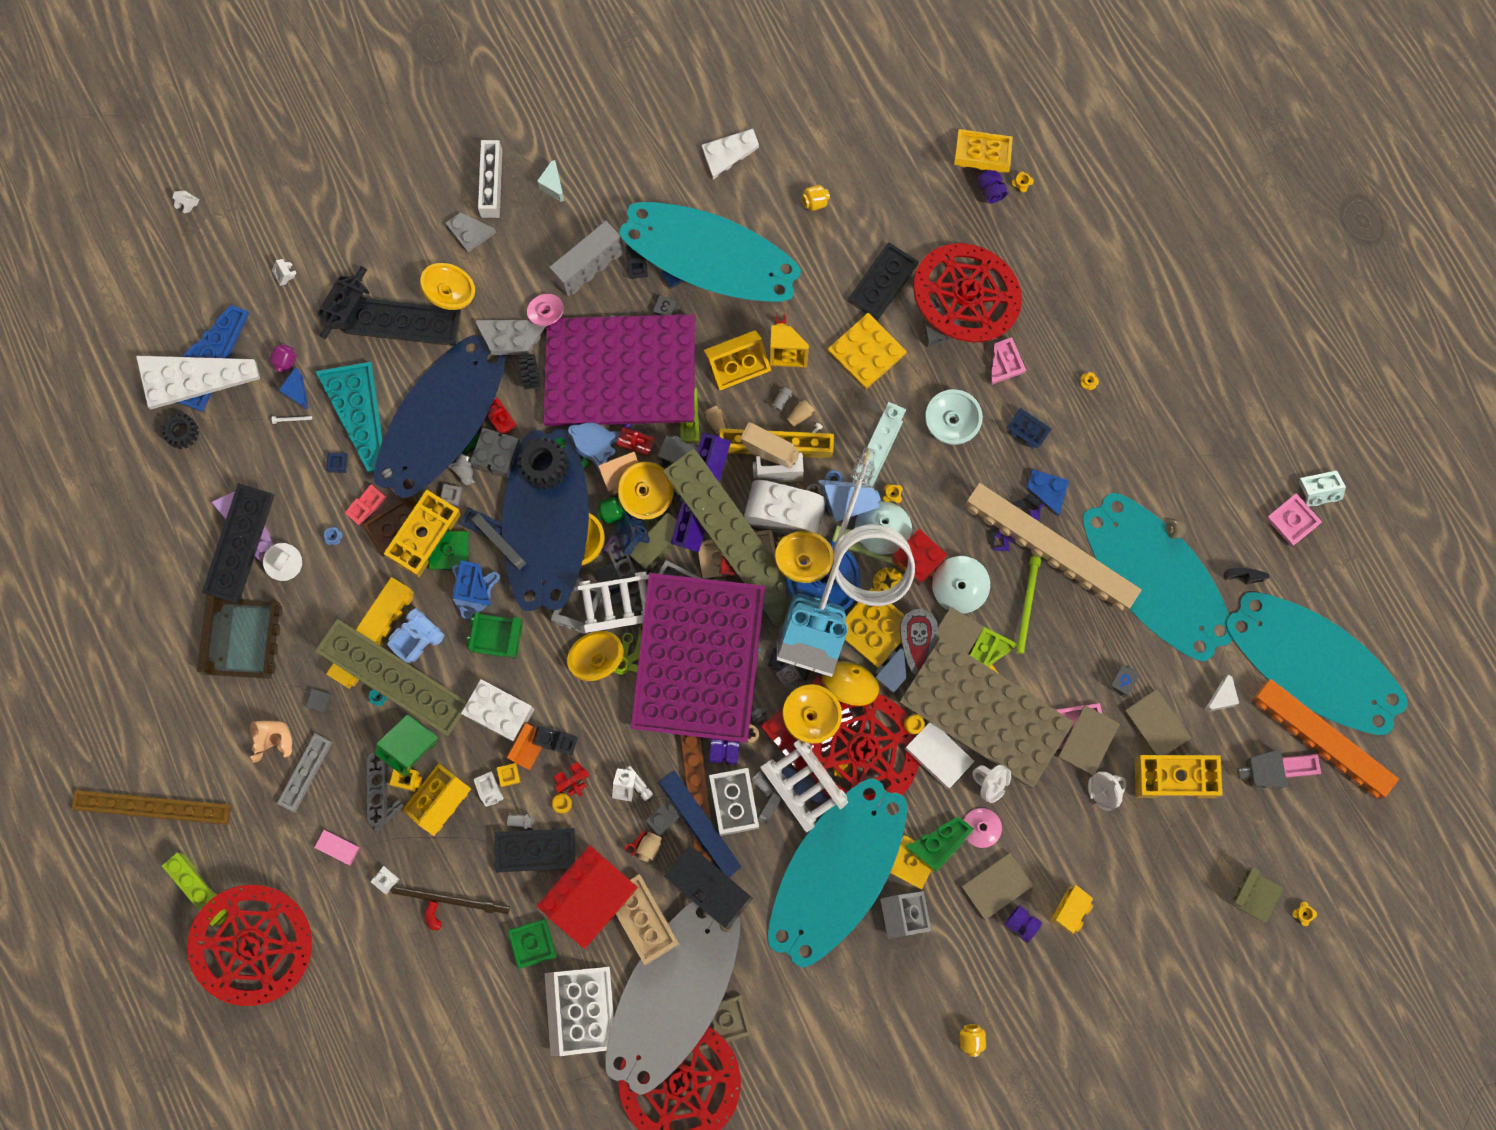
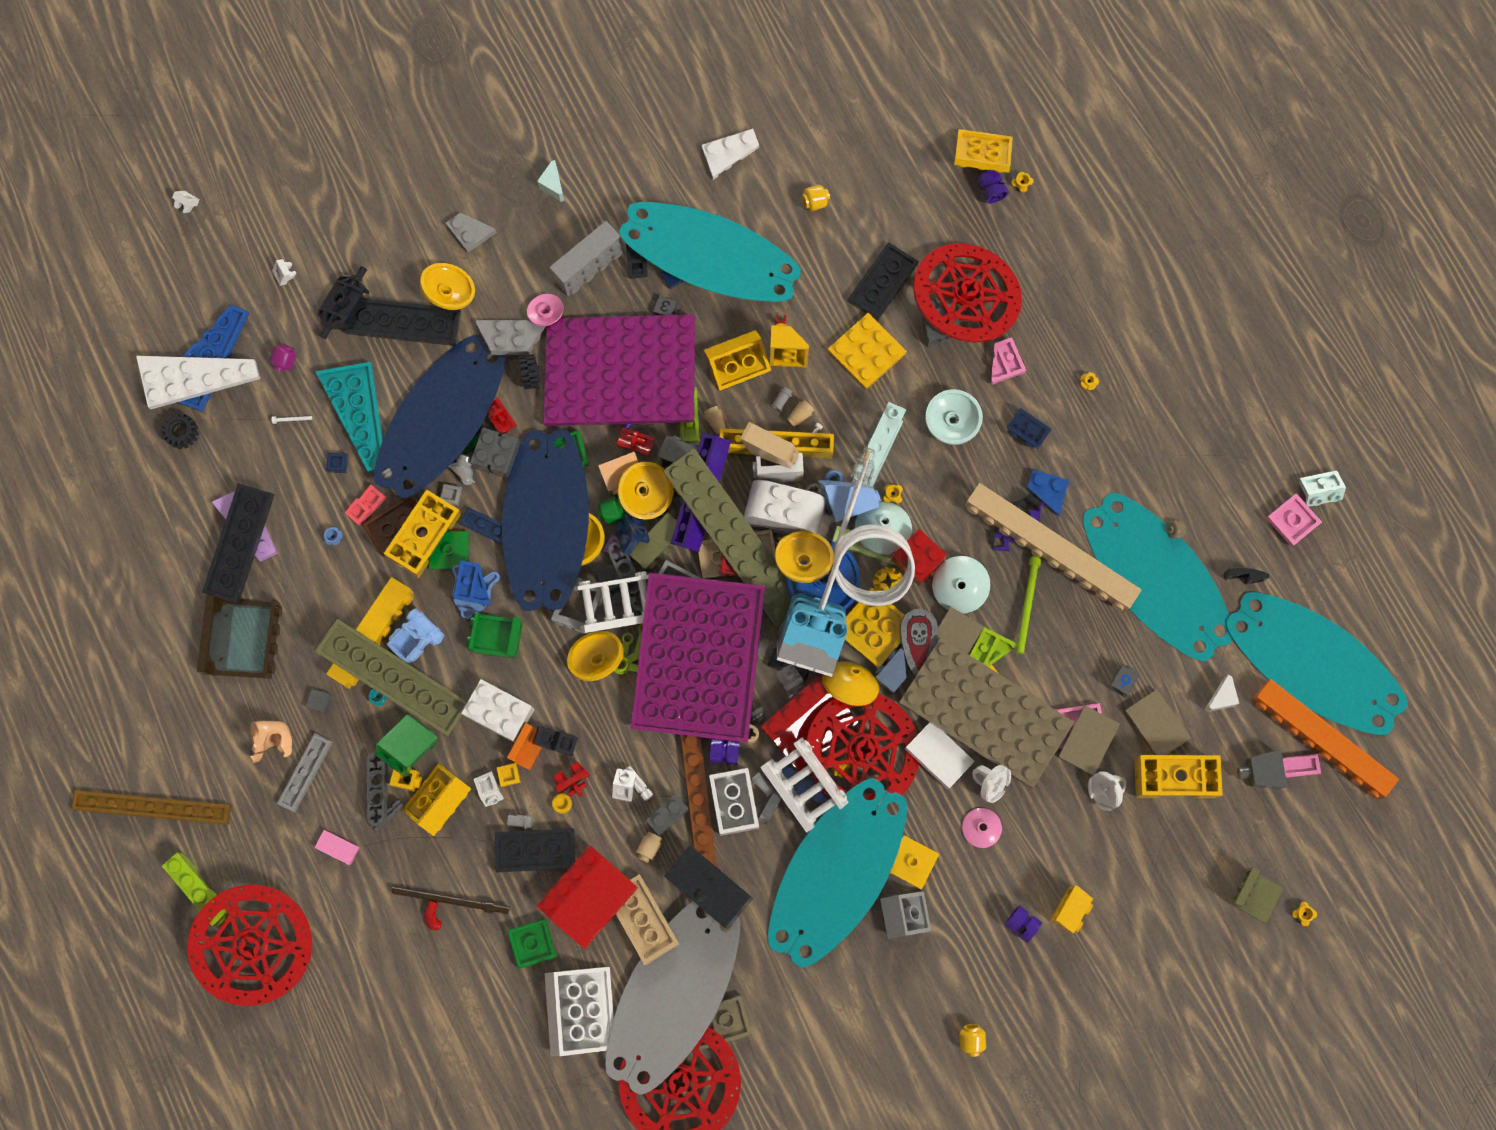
(282, 562): white tile -> none
(295, 389): blue slope -> none
(385, 880): white tile -> none
(490, 179): white brick -> none
(498, 541): dark grey beam -> none
(536, 451): black tyre -> none
(593, 442): medium blue tile -> none
(636, 842): red hand -> none
(699, 823): dark blue tile -> none
(821, 705): yellow dish -> none
(914, 724): yellow tile -> none
(941, 844): green wing -> none
(997, 886): dark tan tile -> none

